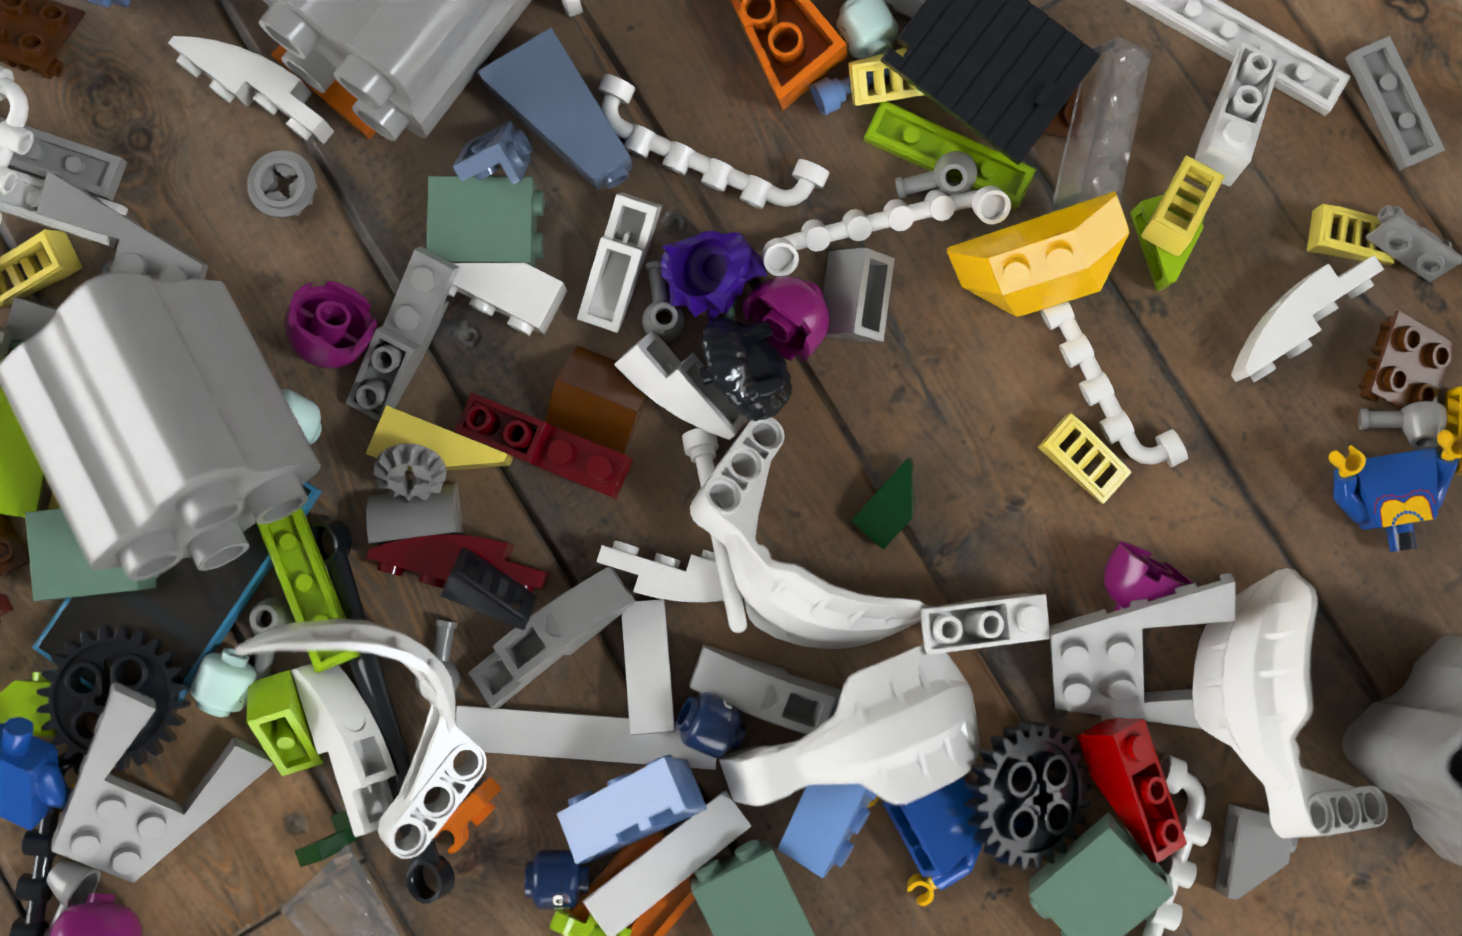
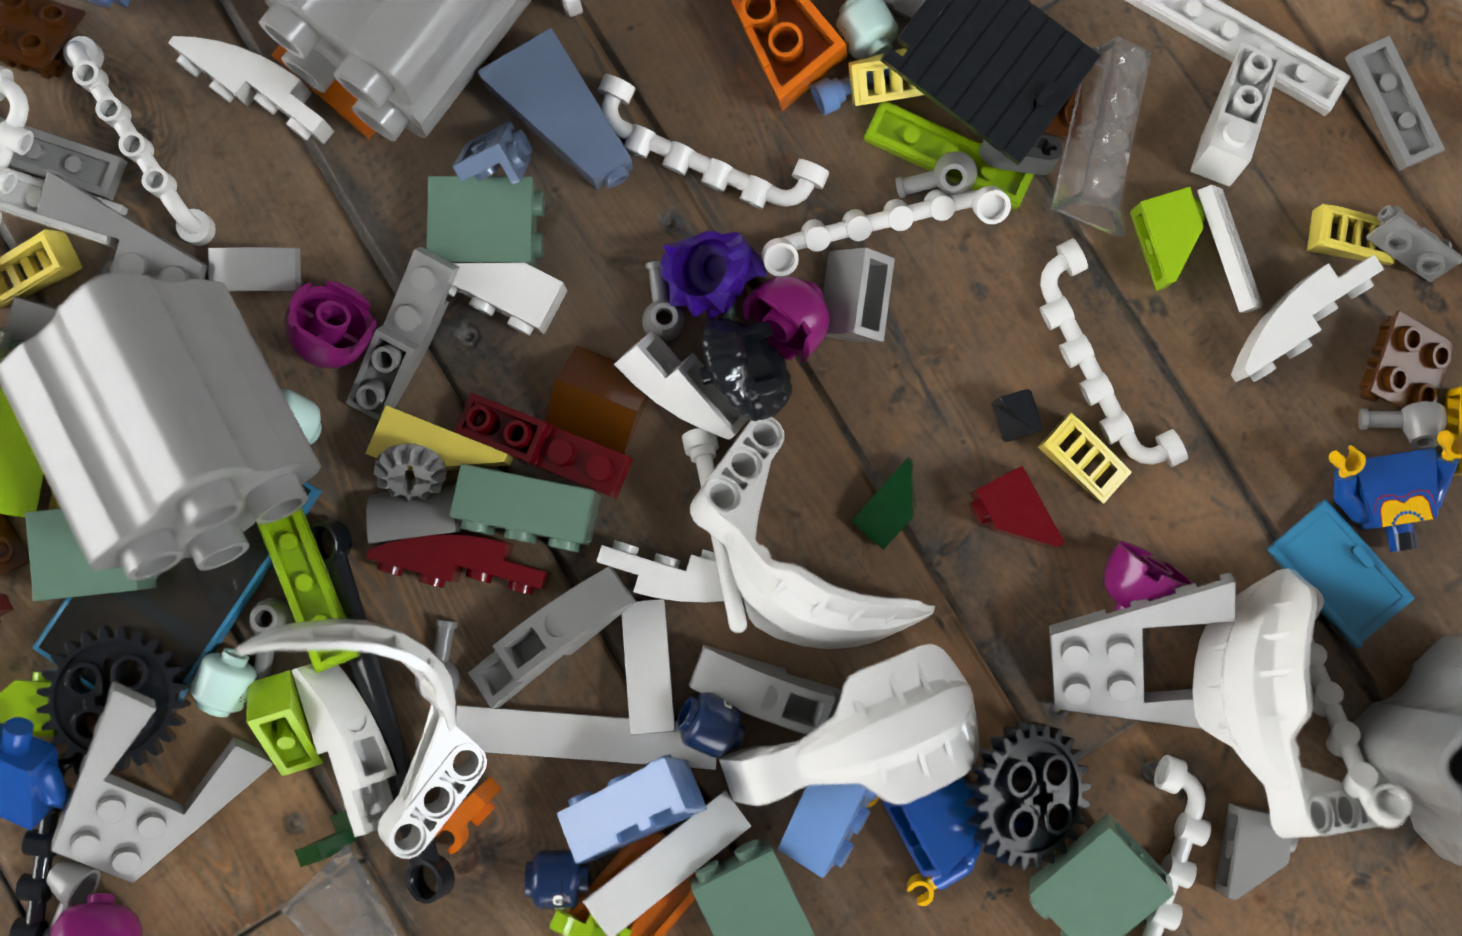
(86, 61): none -> white bar
(256, 268): none -> light grey slope
(263, 180): light grey gear -> none
(477, 582): black slope -> none
(525, 507): none -> sand green brick
(619, 261): white slope -> none
(985, 622): white slope -> none
(1015, 510): none -> dark red slope
(1017, 415): none -> black slope
(1039, 160): none -> dark grey beam
(1044, 257): yellow wedge -> none
(1132, 781): red slope -> none
(1170, 230): light yellow slope -> none
(1230, 249): none -> white tile
(1354, 596): none -> dark azure door
(1385, 804): none -> white bar

